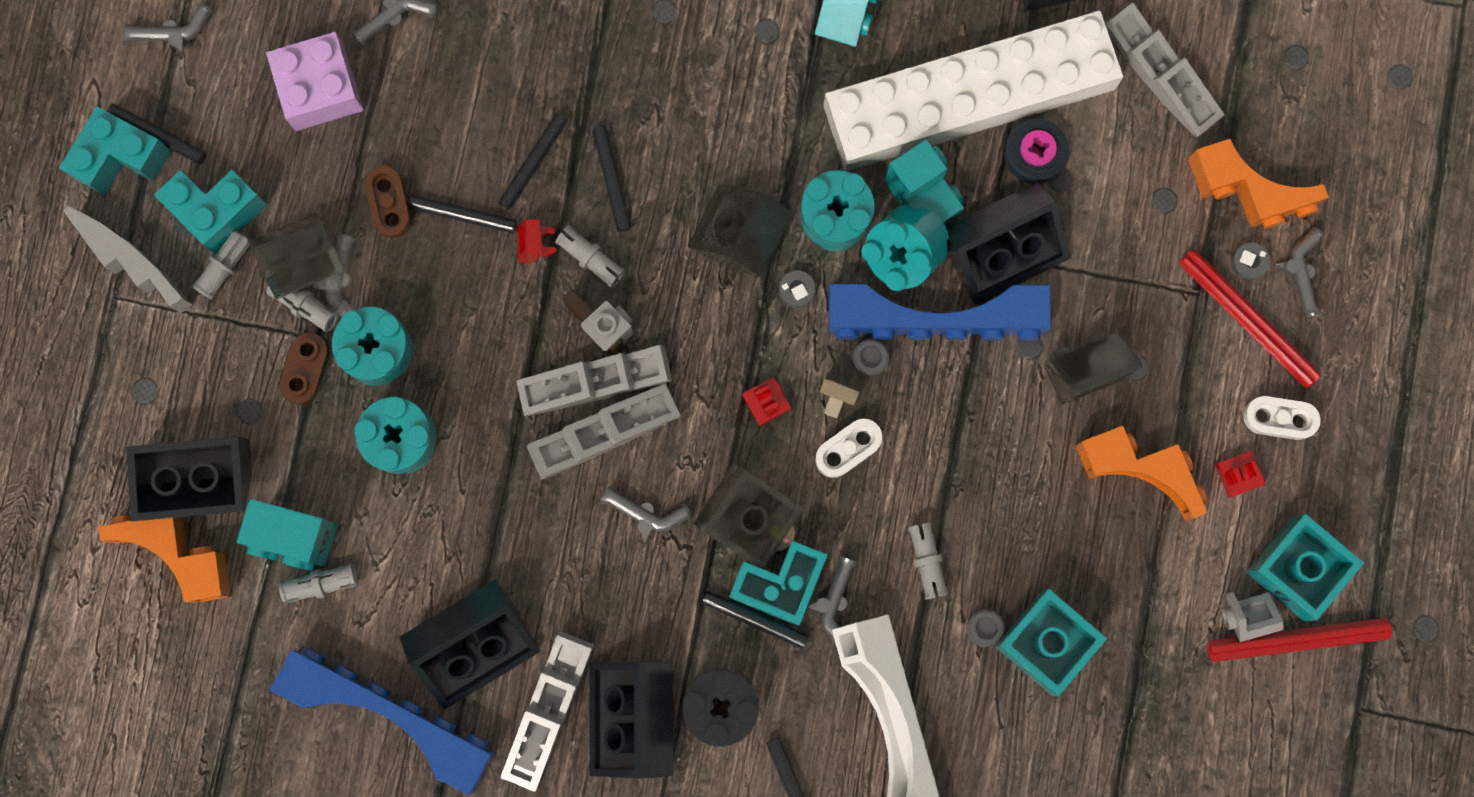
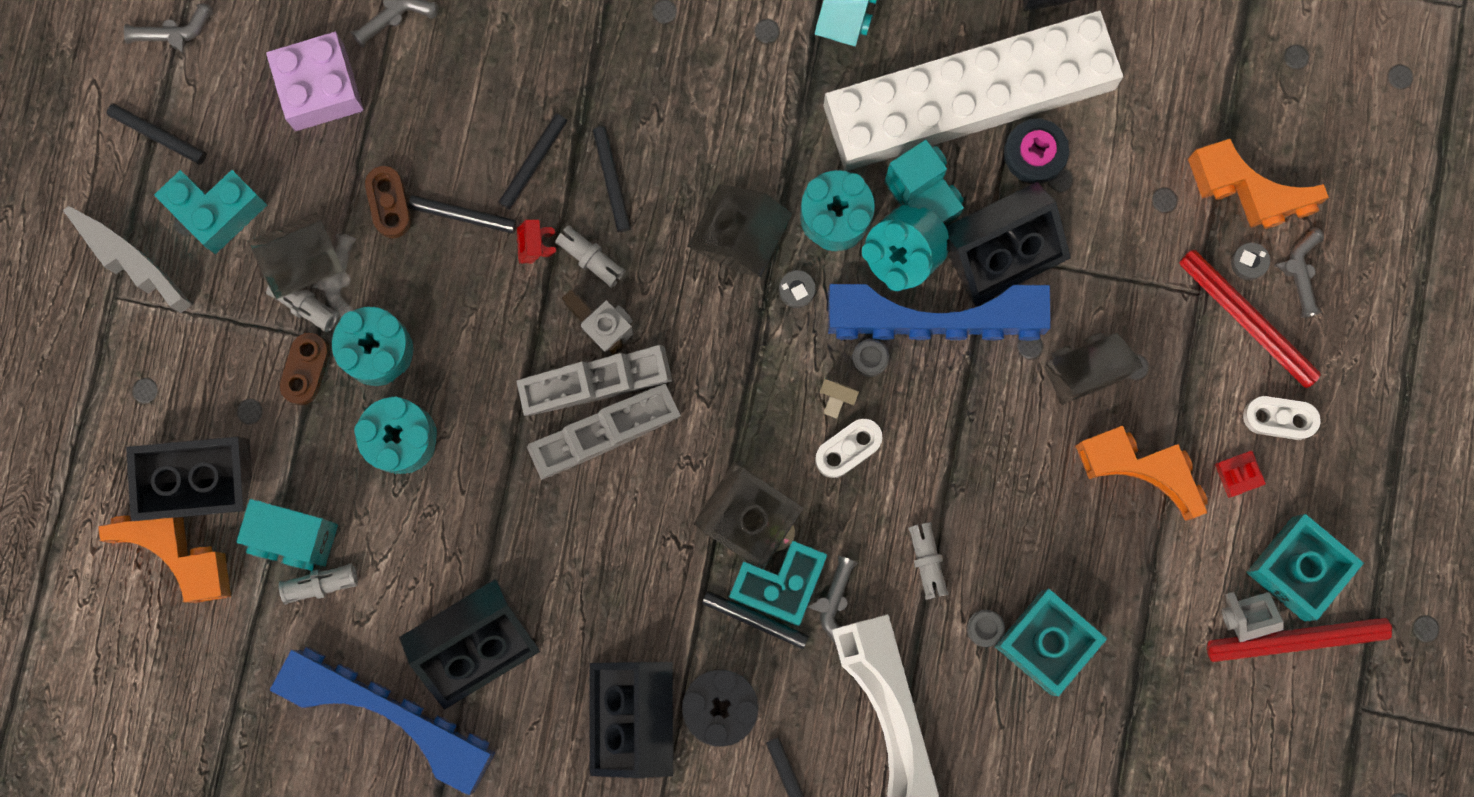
(108, 145): teal brick -> none
(221, 265): light grey axle -> none
(547, 711): light grey slope -> none
(644, 513): flat silver piece -> none
(766, 401): red tile -> none
(1162, 71): light grey slope -> none

